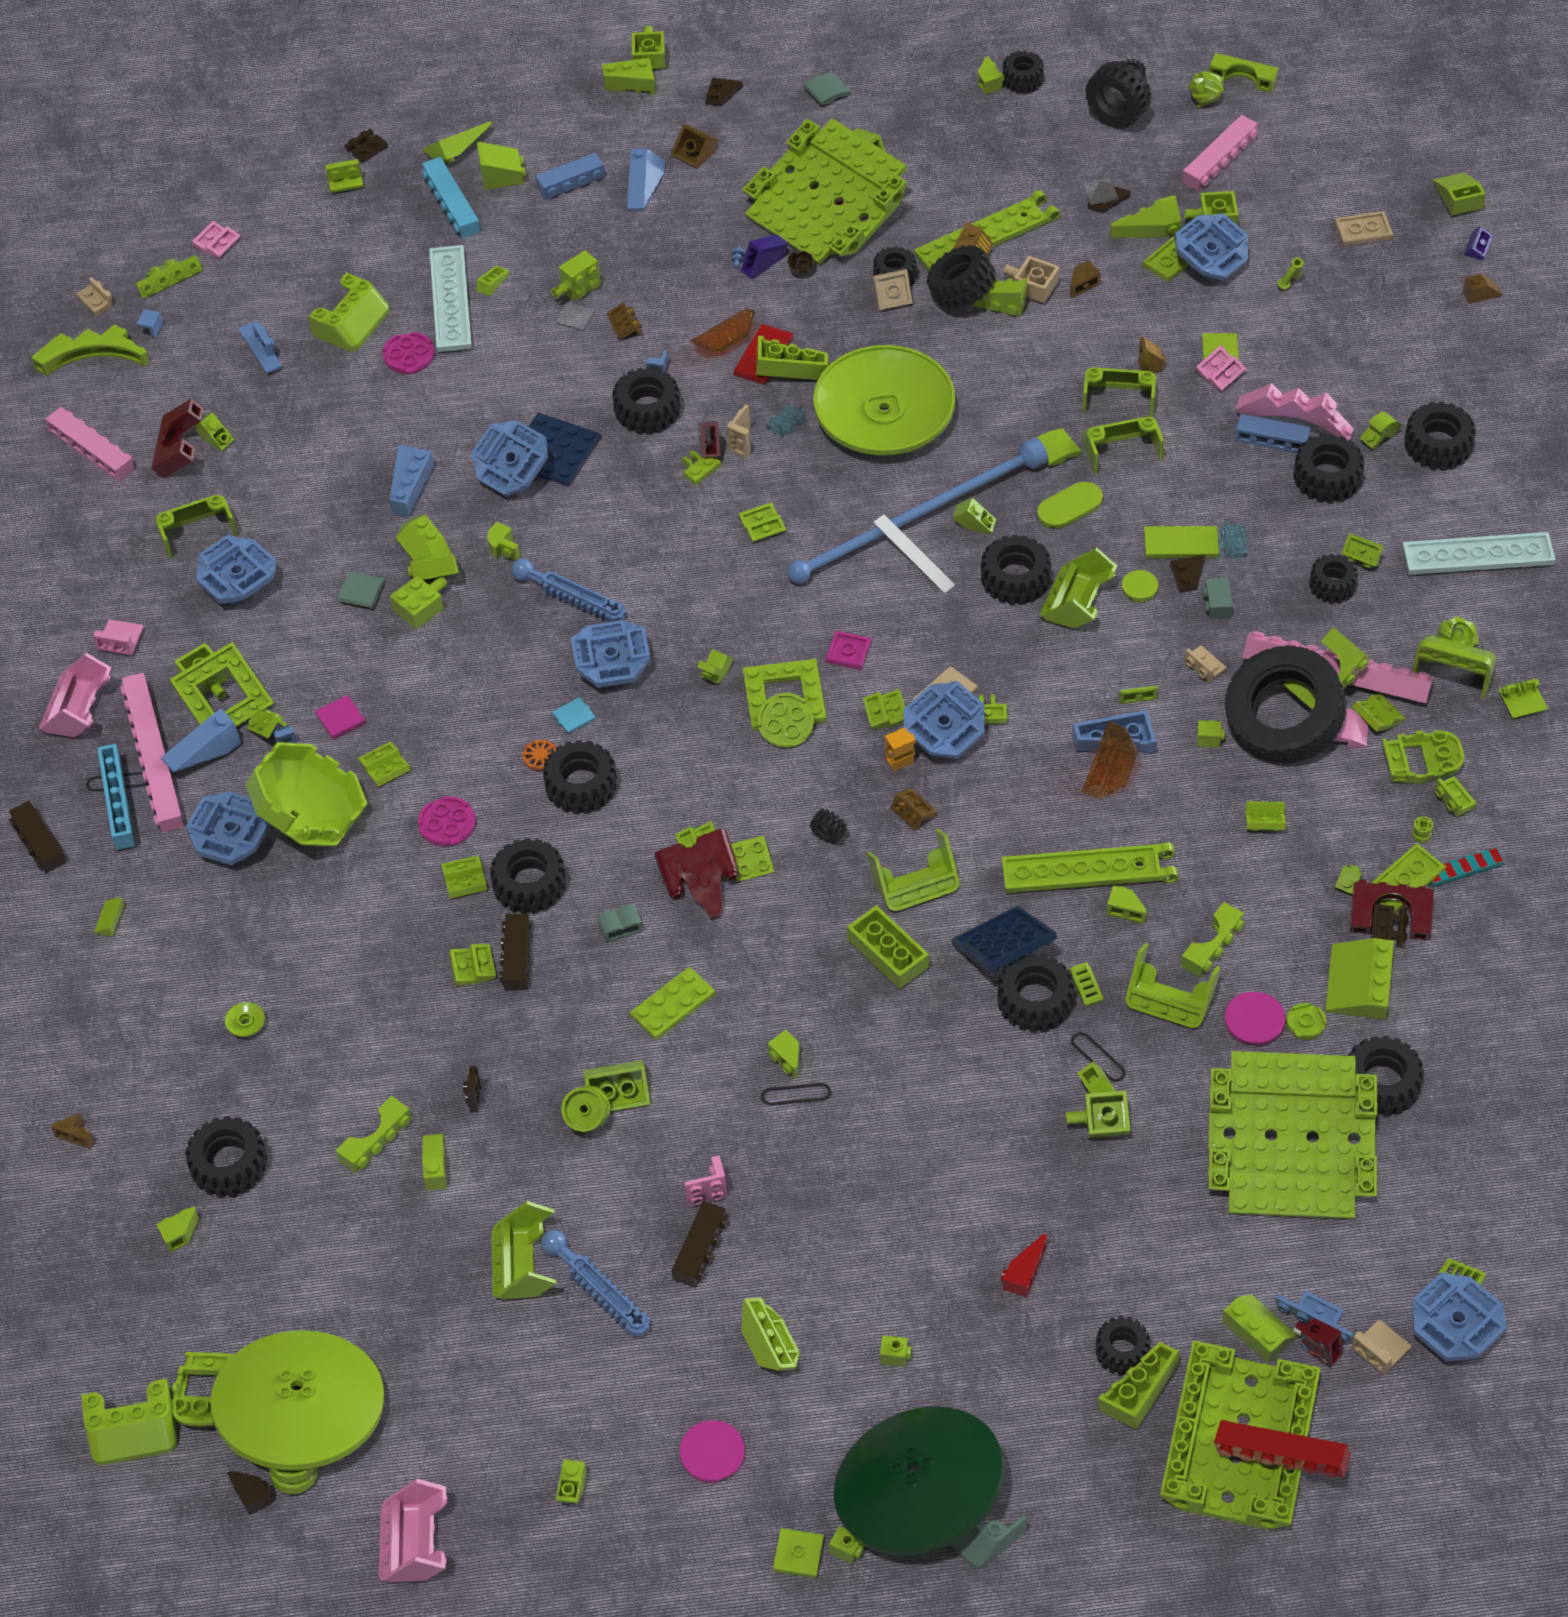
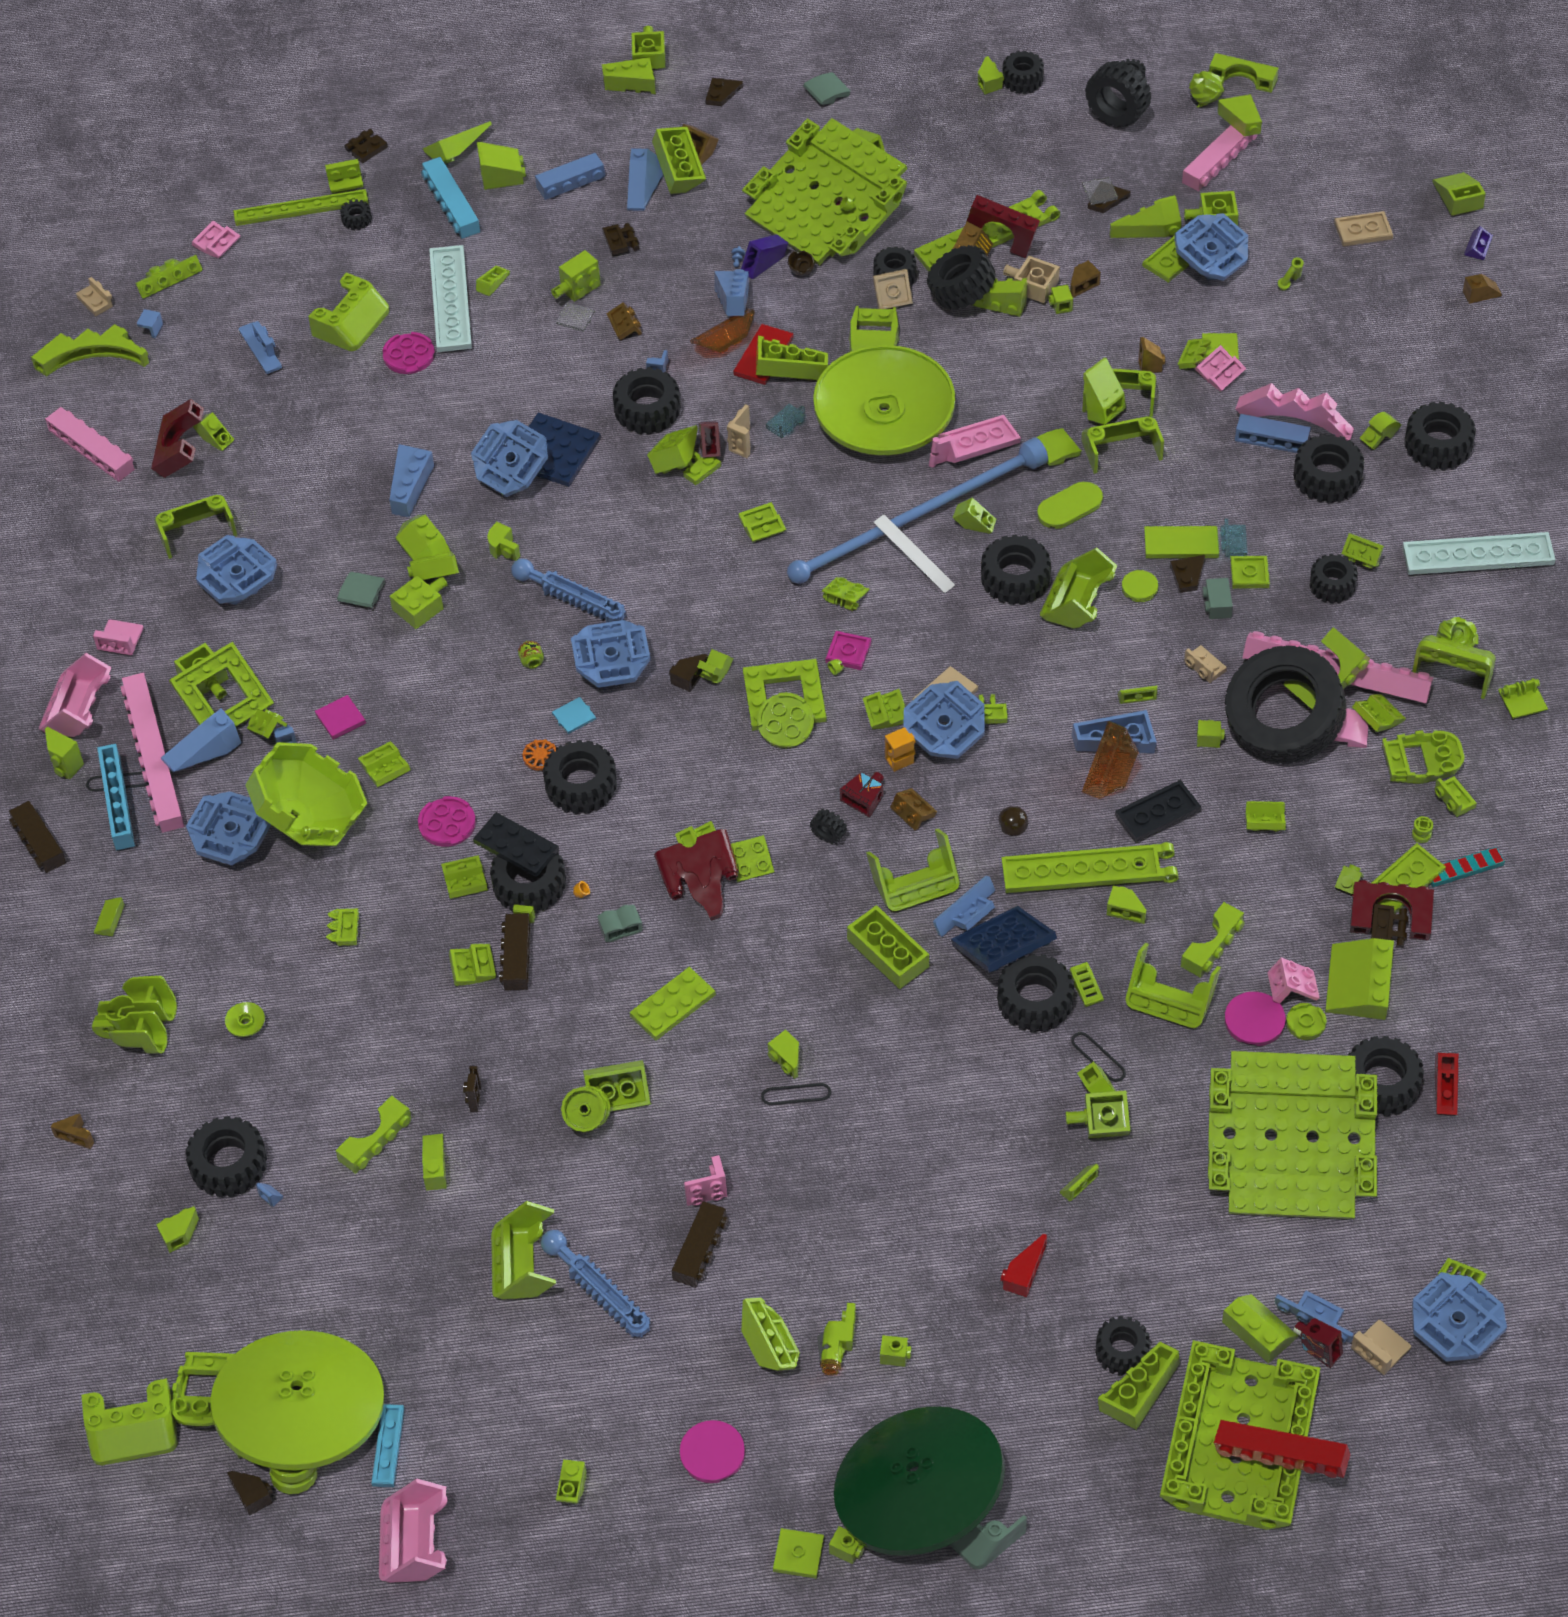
(63, 753): none -> lime slope
(138, 1018): none -> lime piece
(269, 1194): none -> medium blue slope
(297, 207): none -> lime tile
(344, 926): none -> lime plate
(355, 208): none -> black tyre
(387, 1446): none -> medium azure tile
(516, 844): none -> black plate
(519, 909): none -> lime tile
(530, 654): none -> lime head
(581, 889): none -> light orange hinge
(615, 238): none -> dark brown plate
(673, 450): none -> lime slope
(678, 159): none -> lime slope
(686, 673): none -> dark brown slope
(733, 290): none -> medium blue wedge
(835, 667): none -> lime hinge
(836, 1340): none -> lime plate
(844, 591): none -> lime hinge
(847, 204): none -> lime hinge
(863, 792): none -> dark red torso
(873, 317): none -> lime slope
(967, 909): none -> medium blue bracket
(973, 440): none -> bright pink hinge
(1013, 820): none -> dark brown hair
(1021, 225): none -> dark red arch
(1061, 299): none -> lime brick
(1080, 1182): none -> lime slope
(1103, 393): none -> lime slope
(1158, 811): none -> black plate
(1193, 353): none -> lime plate
(1241, 114): none -> lime slope
(1249, 572): none -> lime tile
(1290, 976): none -> bright pink bracket
(1446, 1083): none -> red slope

